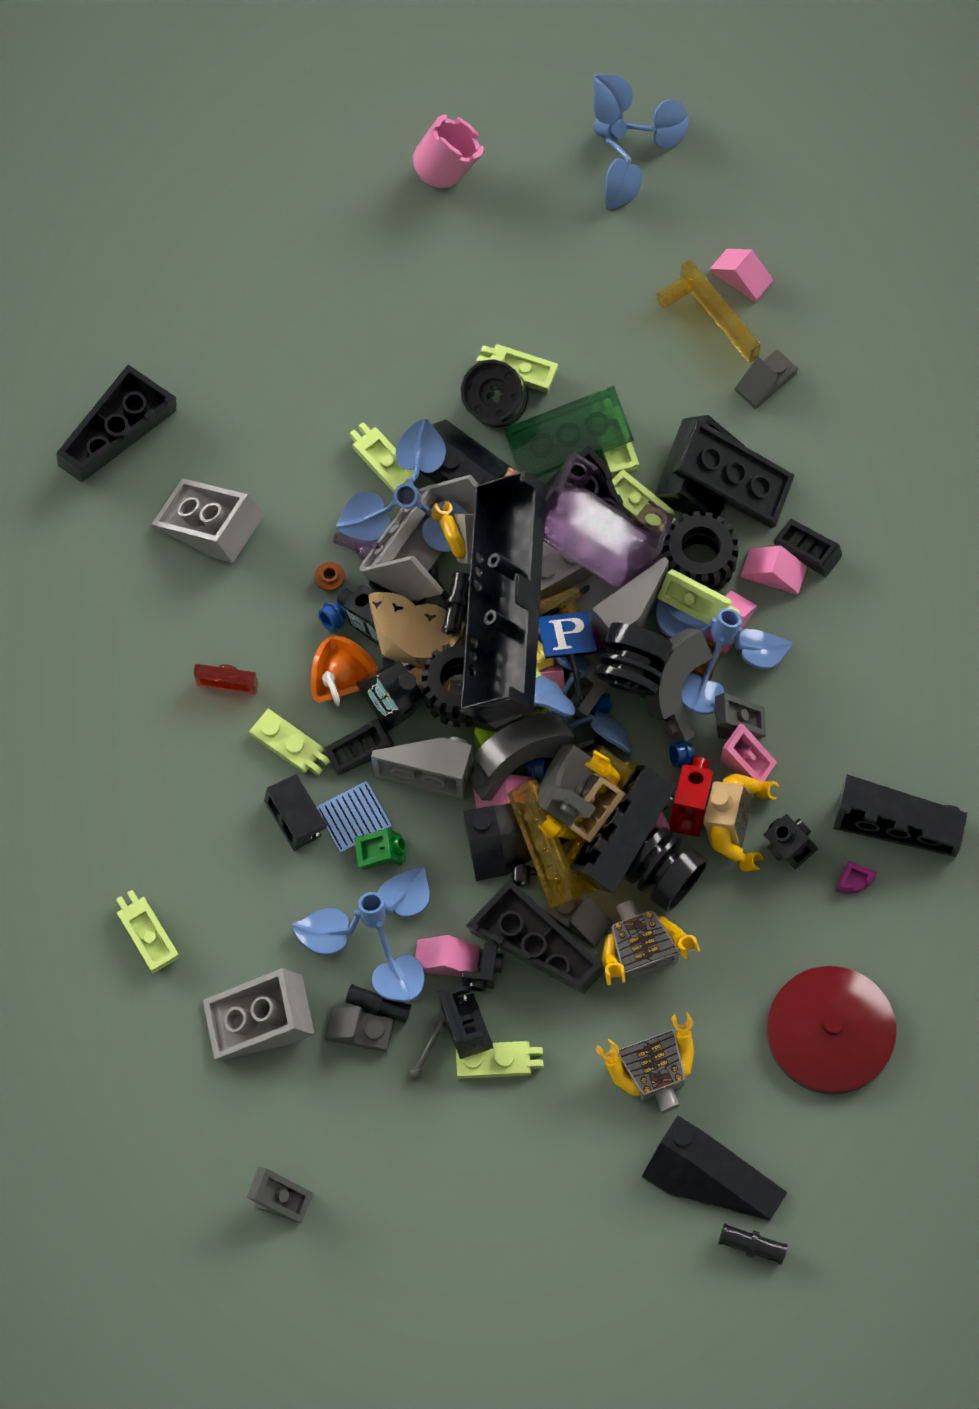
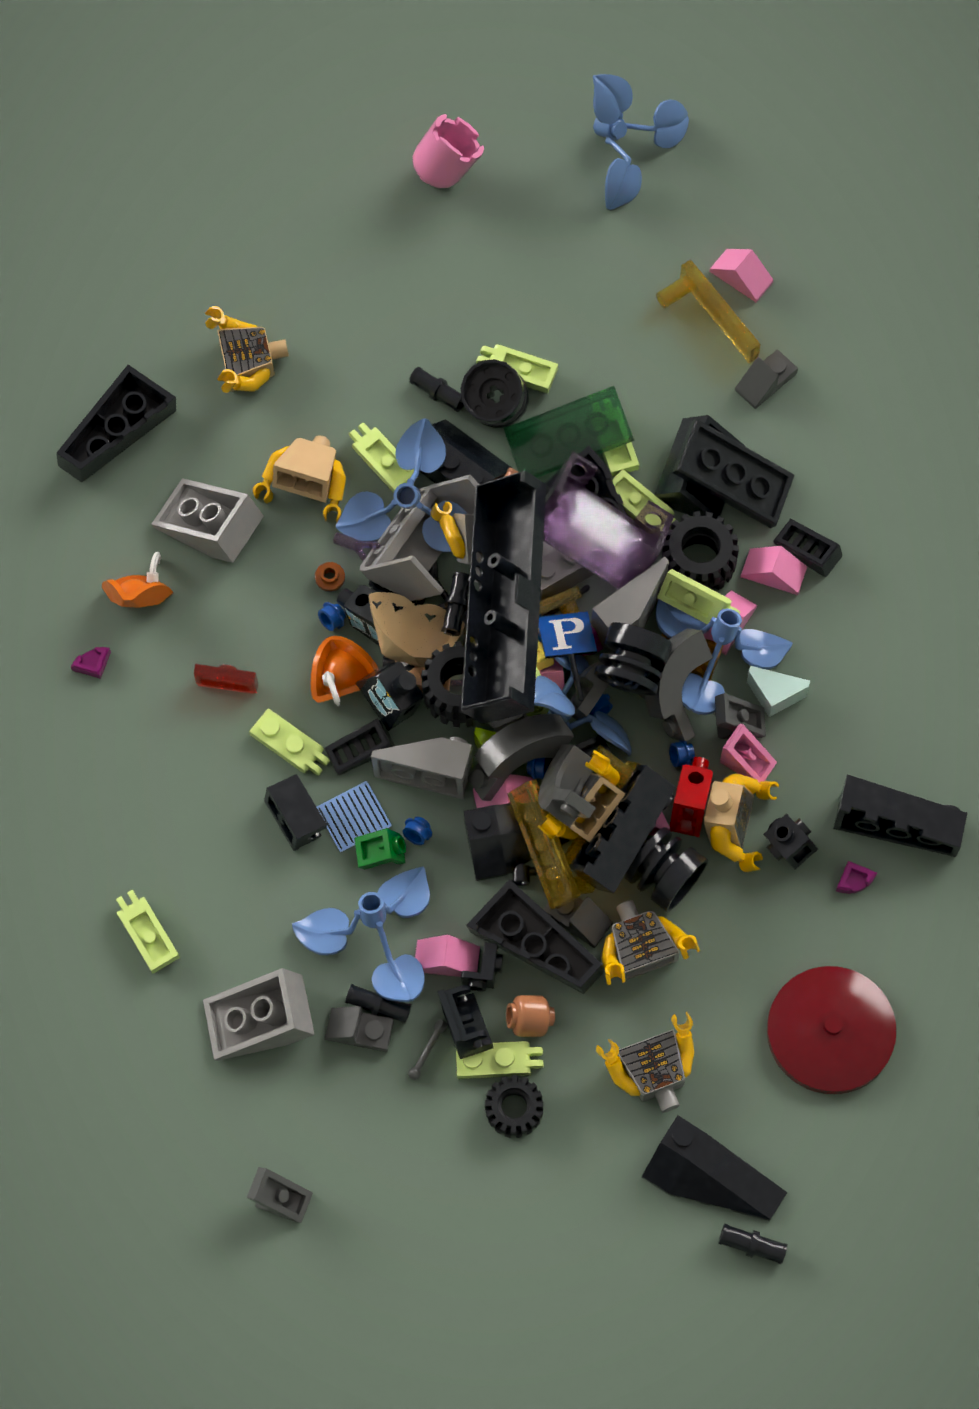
(92, 662): none -> magenta tile
(137, 589): none -> orange hat
(244, 352): none -> torso
(306, 470): none -> tan torso
(417, 830): none -> blue plate
(437, 388): none -> black pin
(508, 1125): none -> black tyre
(529, 1016): none -> nougat head
(776, 690): none -> light aqua slope

